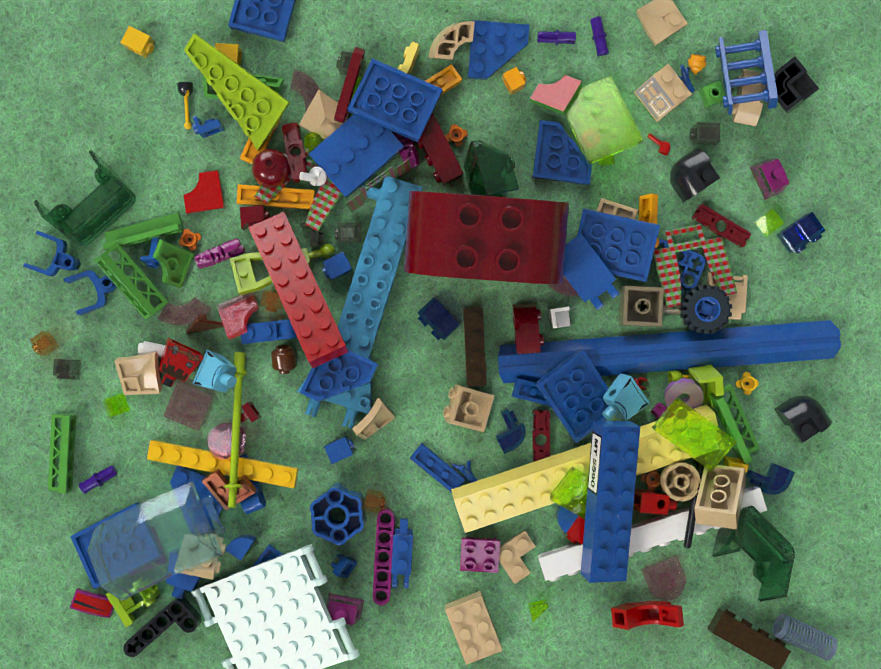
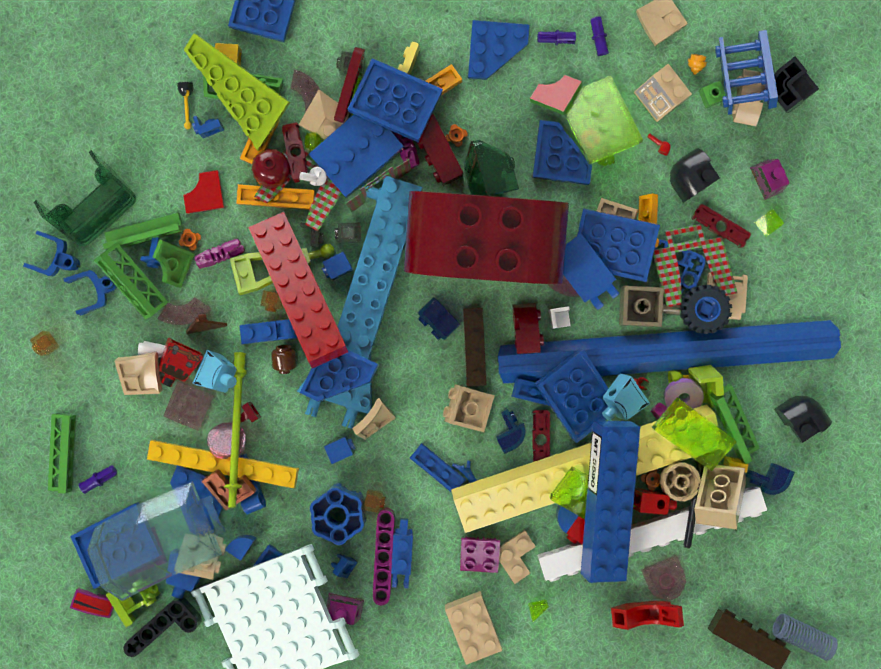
(67, 369): clear smoke window -> none
(116, 405): clear neon green slope -> none
(138, 42): yellow brick -> none
(236, 313): clear pink tile -> none
(252, 215): dark red window -> none
(450, 39): tan brick -> none
(514, 80): light orange plate -> none
(685, 78): blue bar -> none
(705, 134): clear smoke brick -> none
(747, 389): yellow plate -> none
(765, 545): clear green windscreen -> none
(801, 232): clear blue brick -> none

